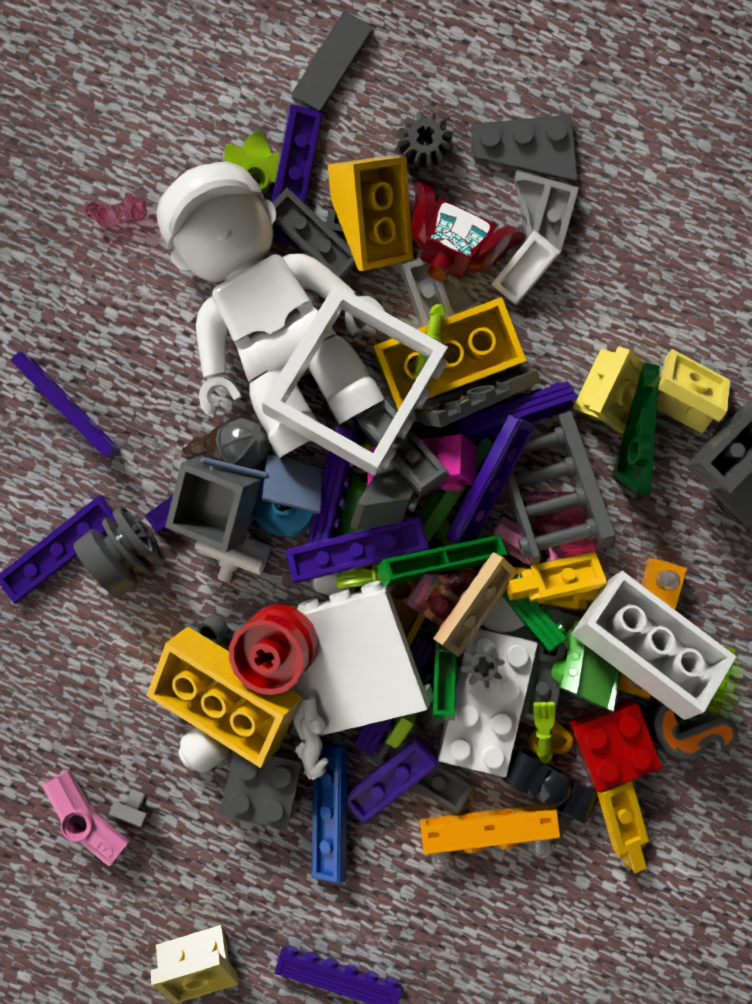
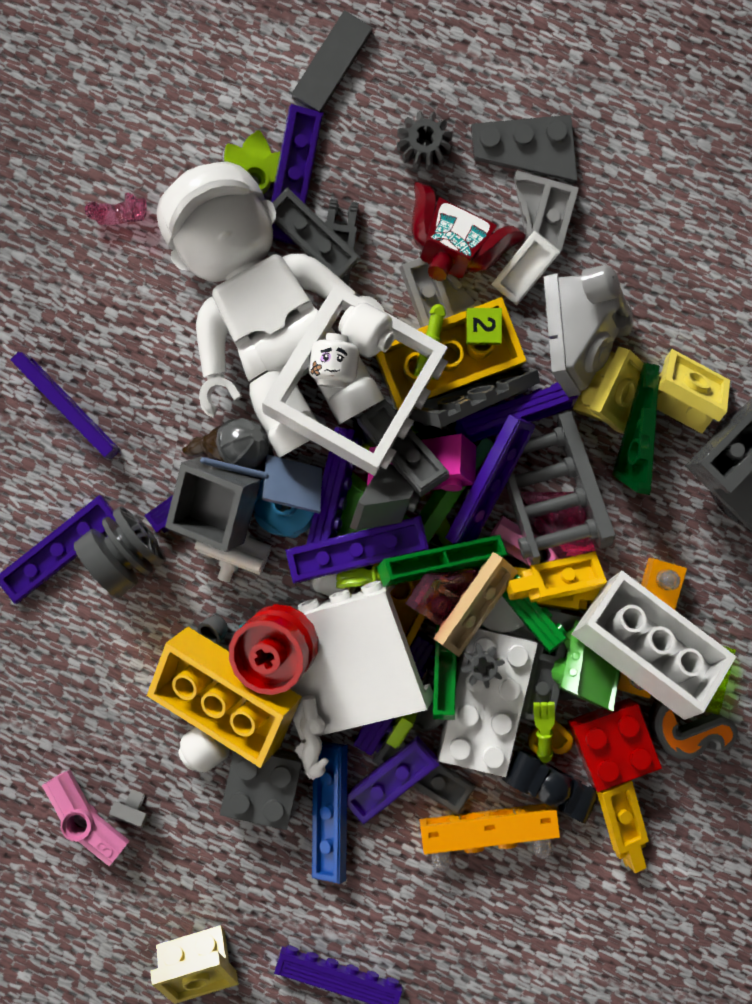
(334, 361): none -> white head
(367, 329): none -> white head
(373, 209): yellow slope -> none
(483, 326): none -> lime tile
(584, 319): none -> light grey piece

